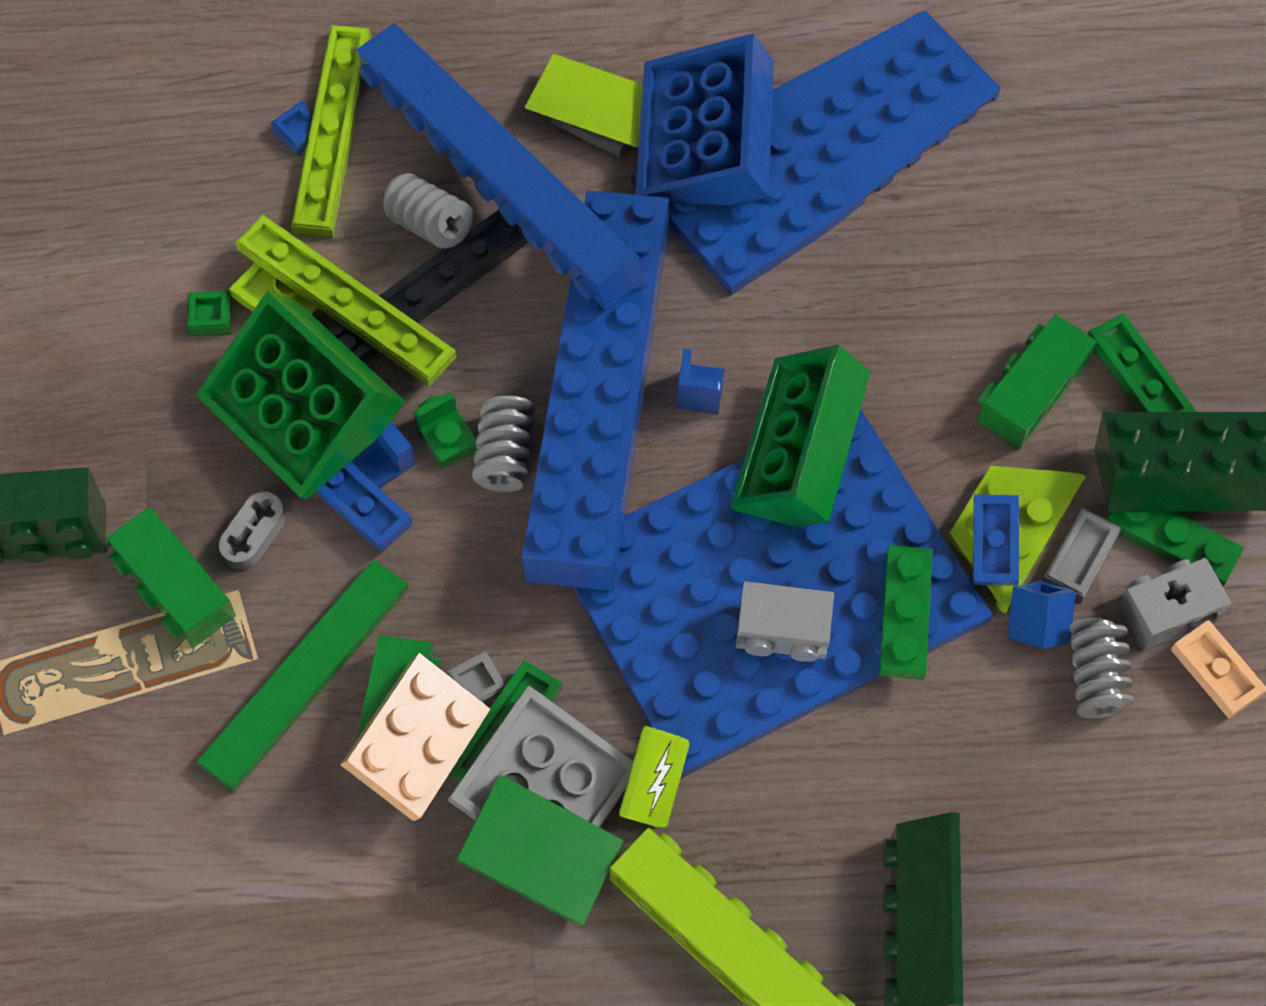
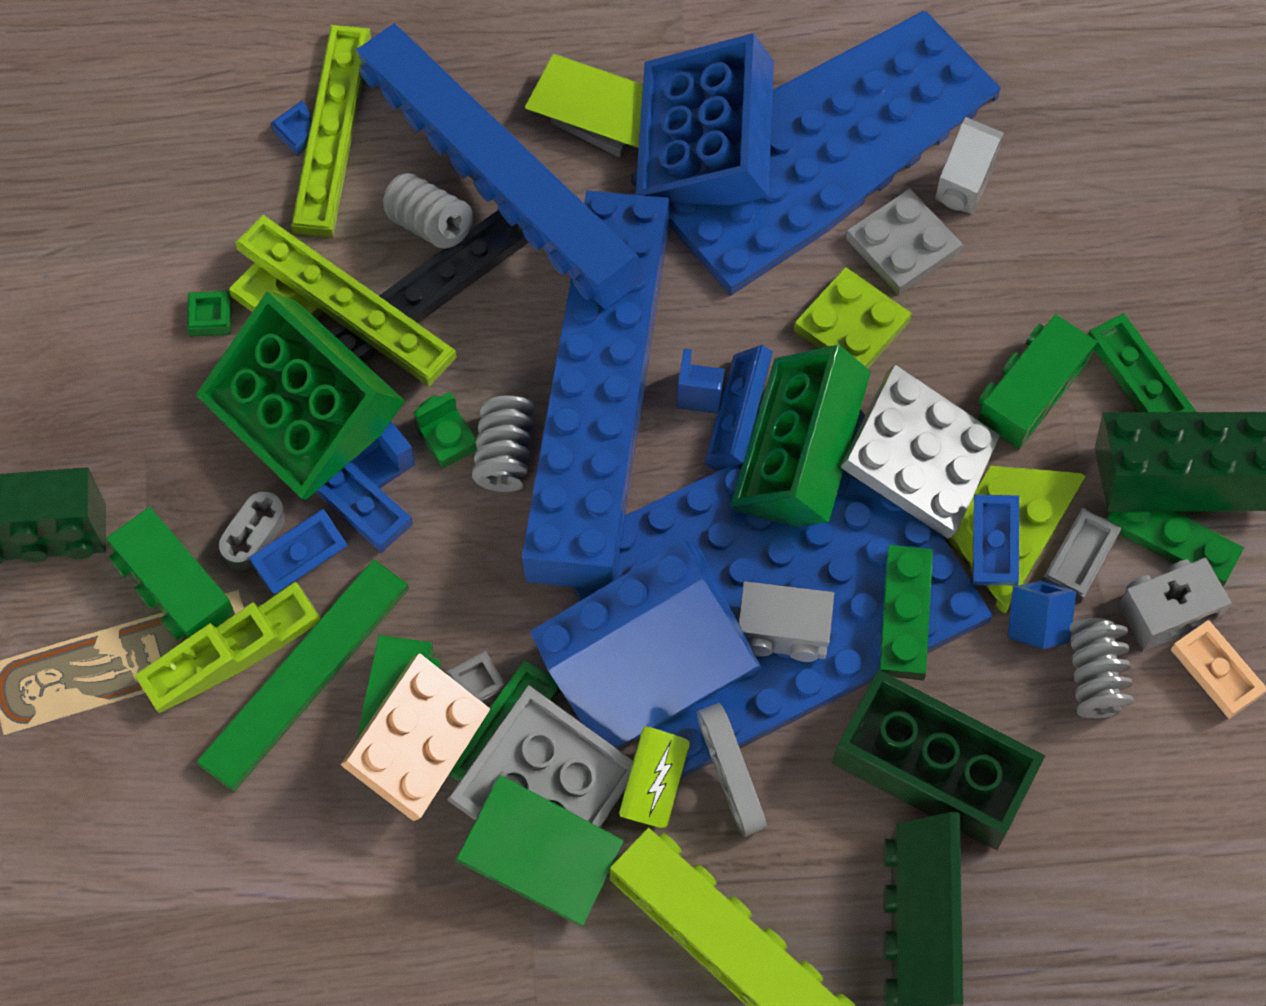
(228, 649): none -> lime slope
(297, 551): none -> blue plate
(646, 646): none -> slope
(731, 770): none -> light grey beam
(738, 408): none -> blue tile
(854, 317): none -> lime plate
(904, 241): none -> light grey plate
(920, 451): none -> plate
(937, 758): none -> dark green brick
(969, 166): none -> light grey slope

